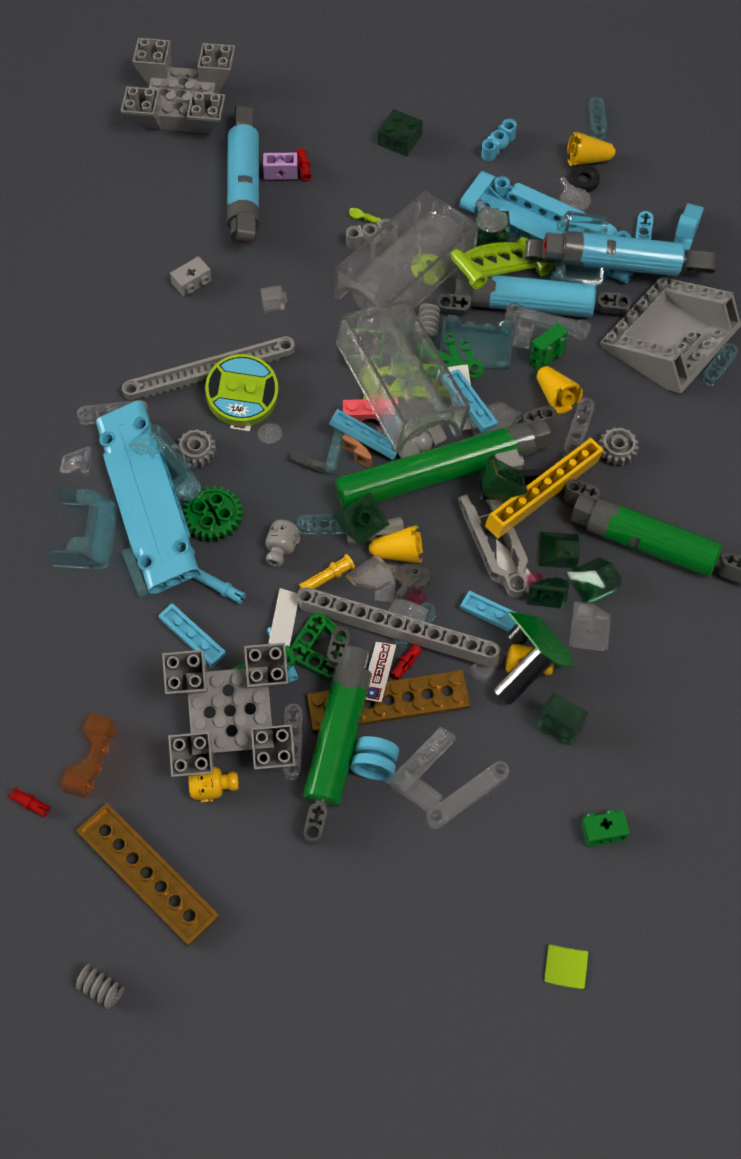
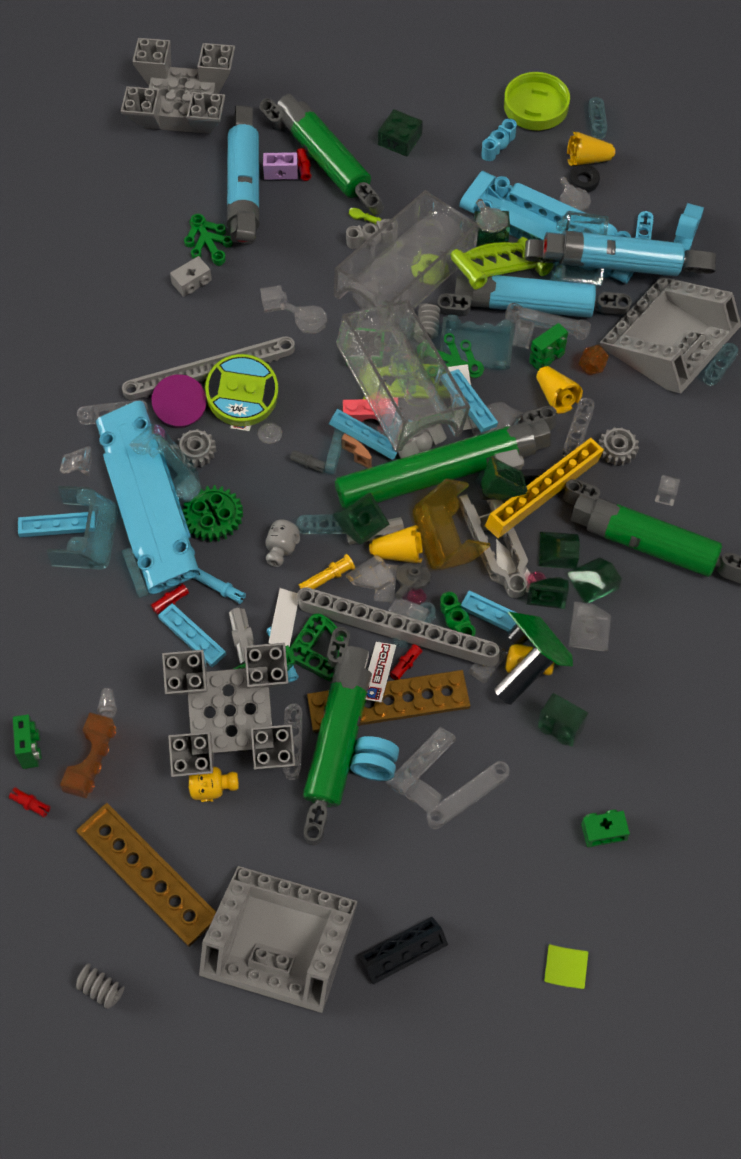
(25, 741): none -> green piece
(52, 524): none -> medium azure plate
(107, 704): none -> clear cone
(169, 598): none -> red pin
(179, 401): none -> magenta tile
(199, 222): none -> green plant
(241, 632): none -> light grey piece
(277, 939): none -> light grey slope
(308, 319): none -> clear piece
(323, 148): none -> green piece
(404, 951): none -> black fence
(438, 530): none -> clear yellow windscreen
(455, 611): none -> green piece
(536, 100): none -> lime brick
(593, 359): none -> clear orange brick
(667, 490): none -> clear brick

